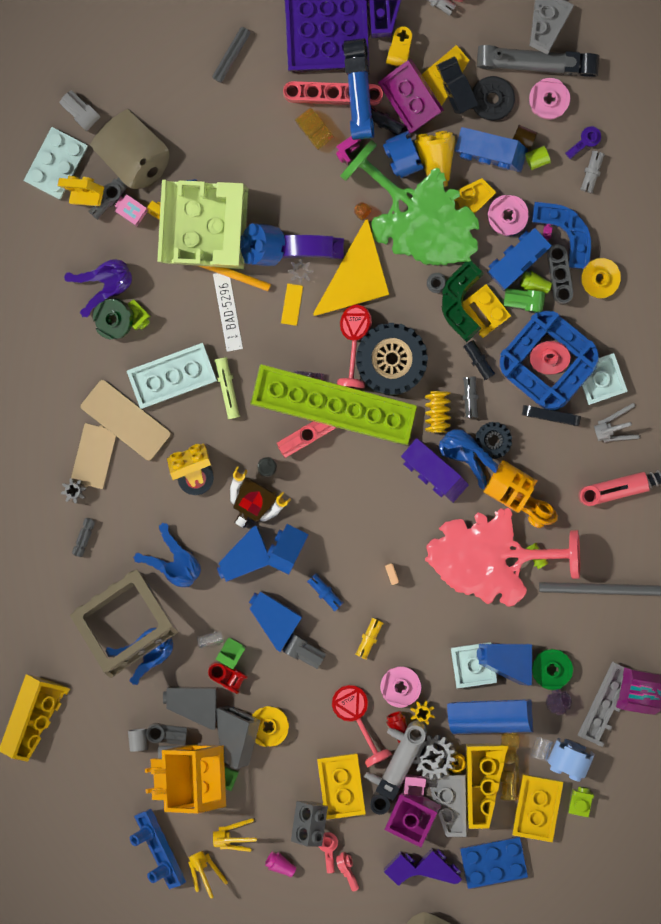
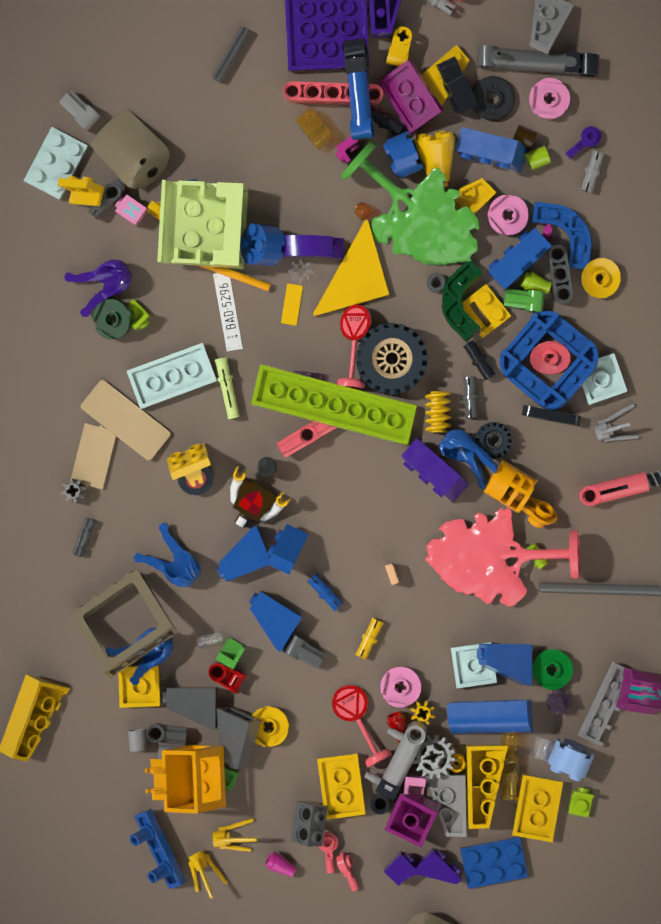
(141, 695): none -> yellow plate

